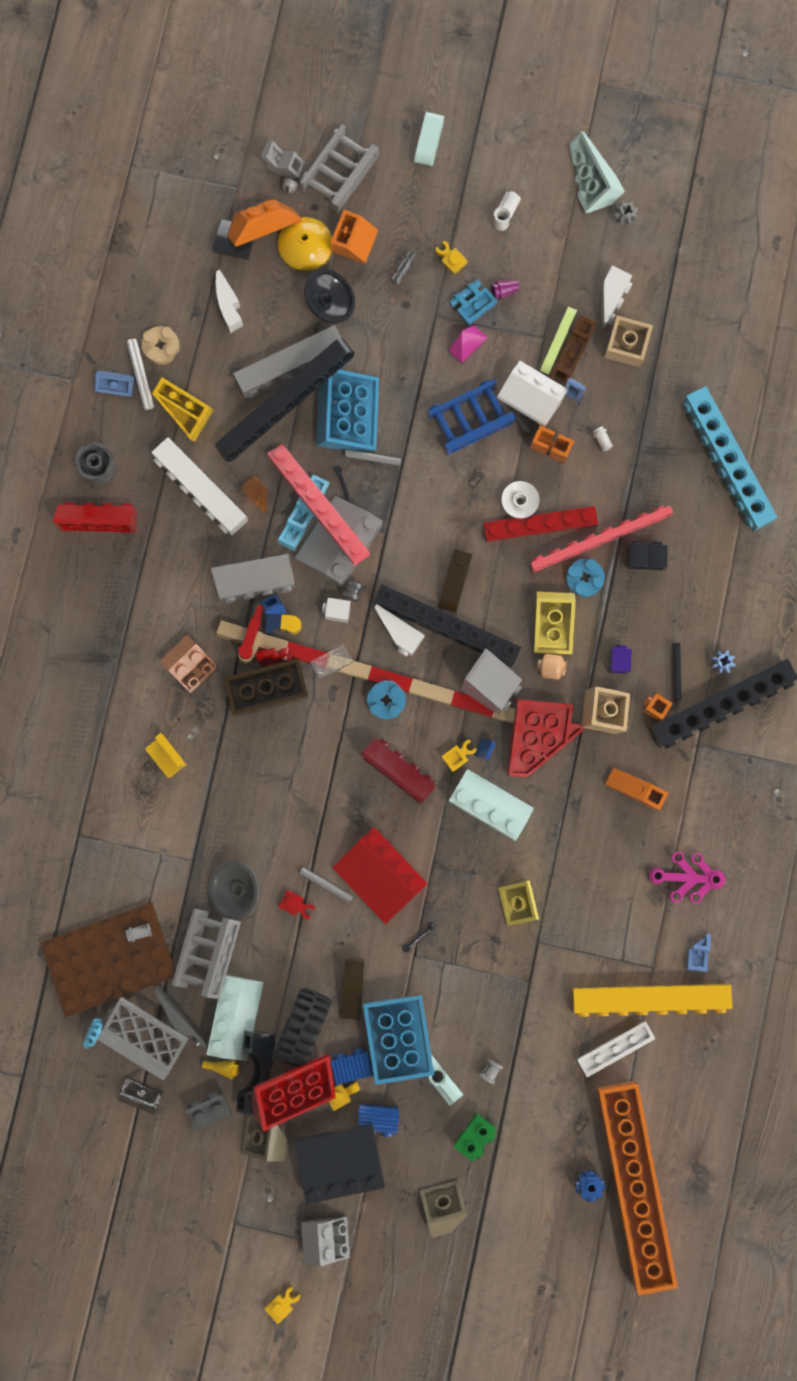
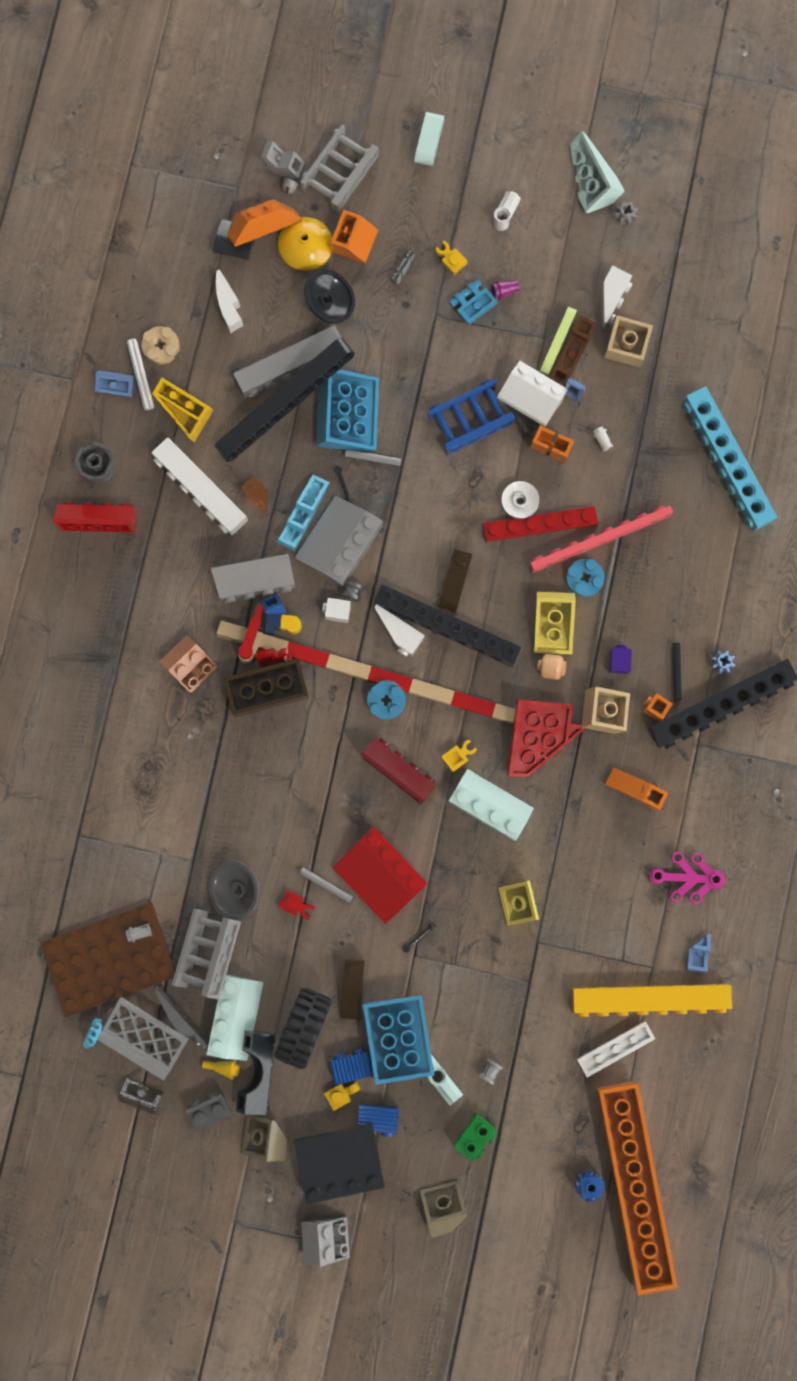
(165, 756): yellow panel -> none
(280, 1305): yellow plate -> none
(293, 1093): red slope -> none
(318, 504): coral plate -> none
(331, 662): clear plate -> none
(467, 343): dark pink slope -> none
(485, 749): blue slope -> none
(492, 683): light grey slope -> none
(647, 556): black brick -> none

